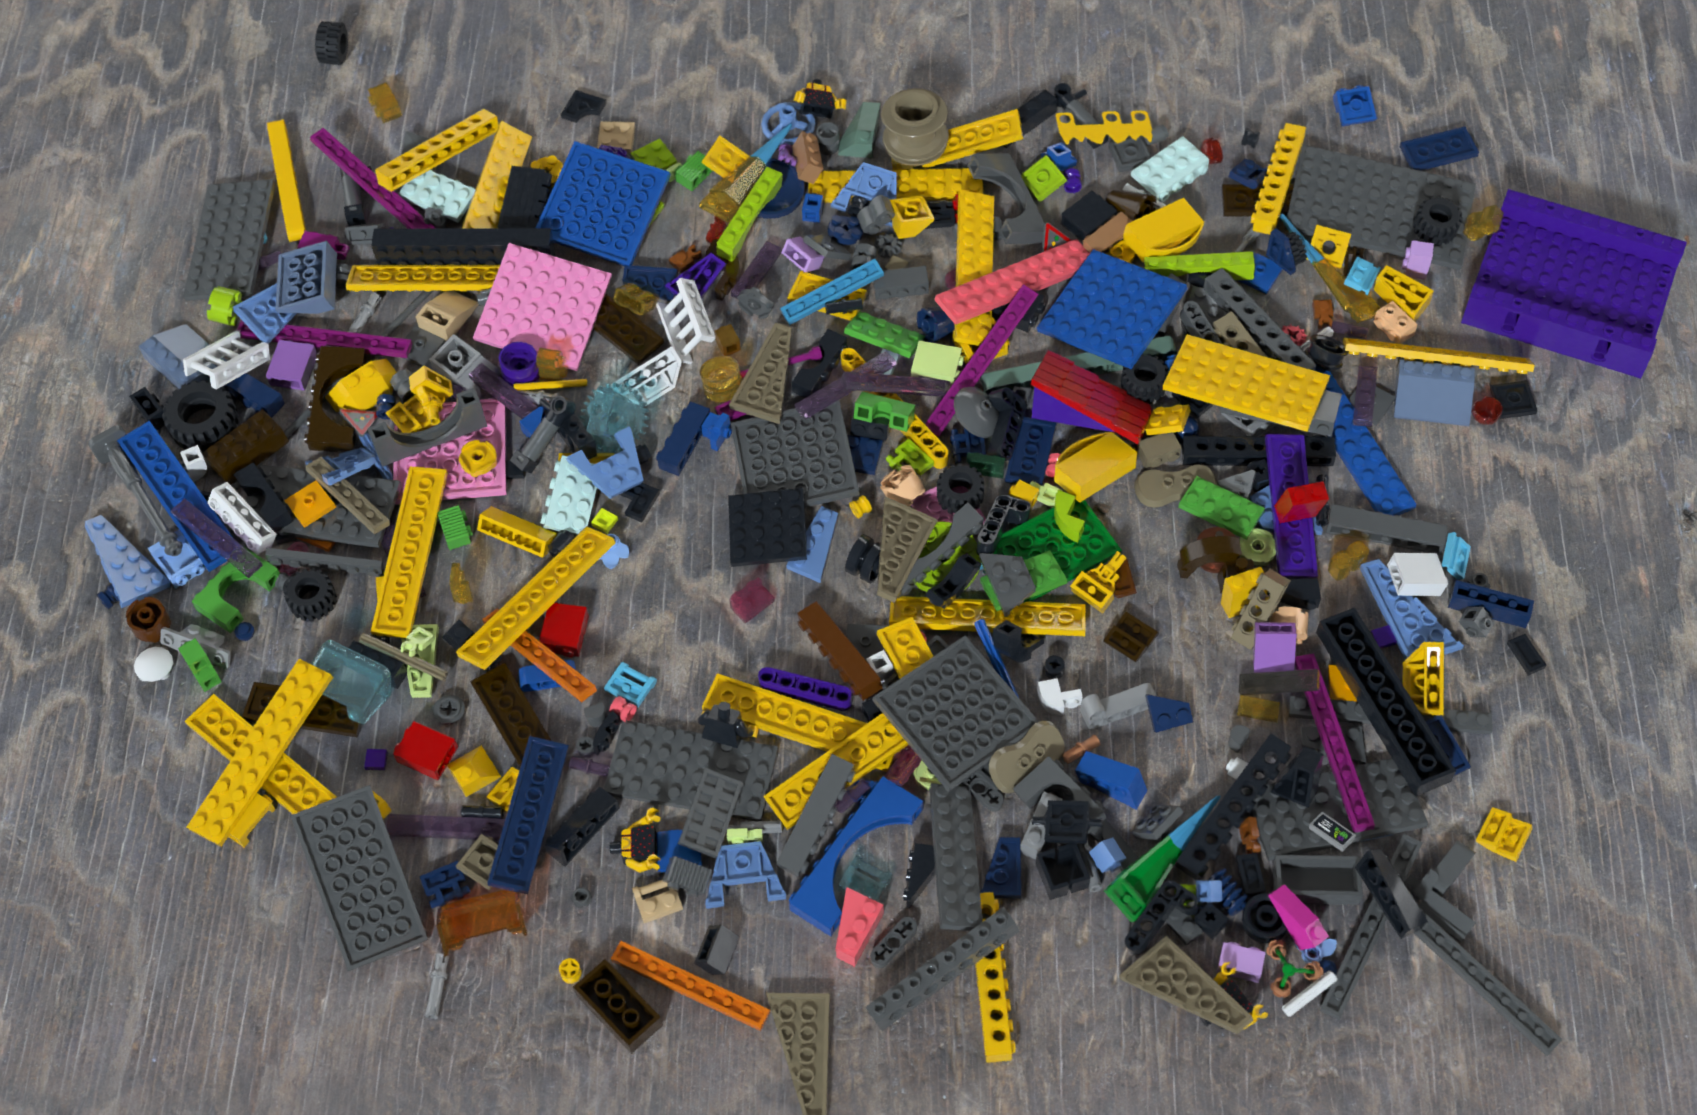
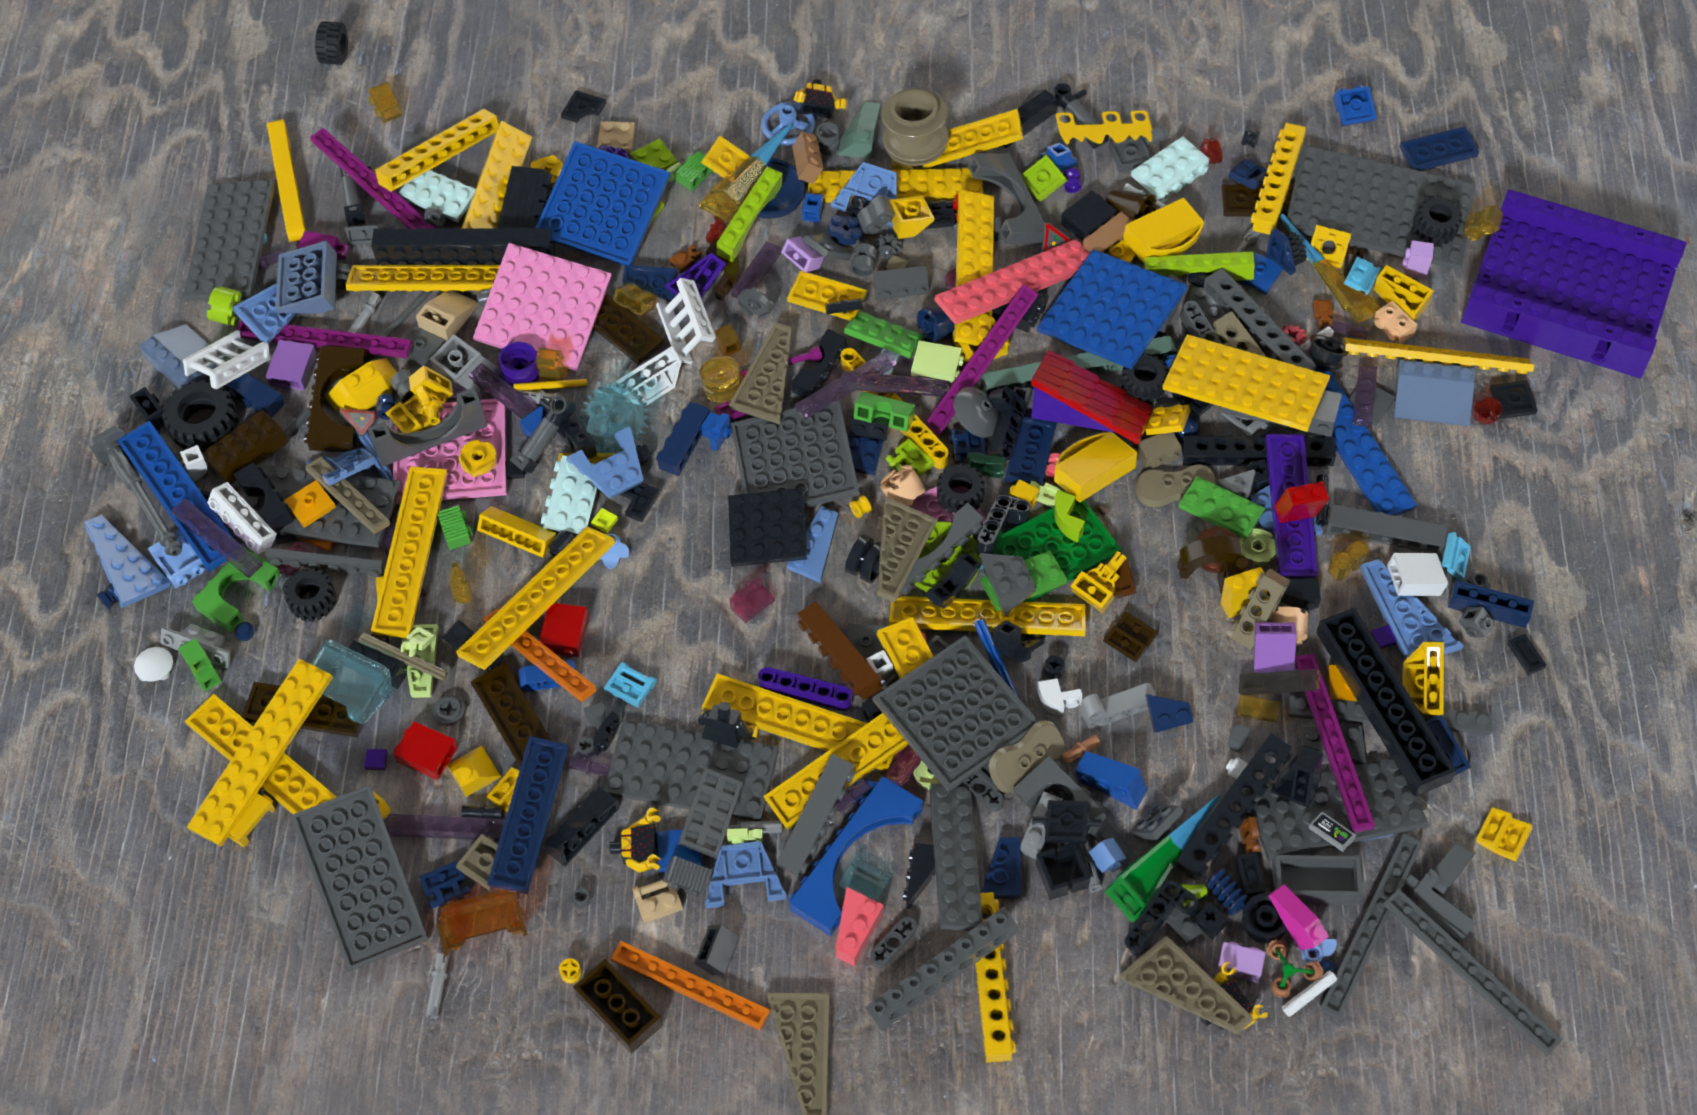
(147, 619): reddish brown brick -> none
(623, 709): coral wheel -> none
(785, 152): medium lavender hinge -> none
(832, 291): dark azure plate -> none
(1209, 891): medium blue slope -> none
(1391, 893): black wedge -> none

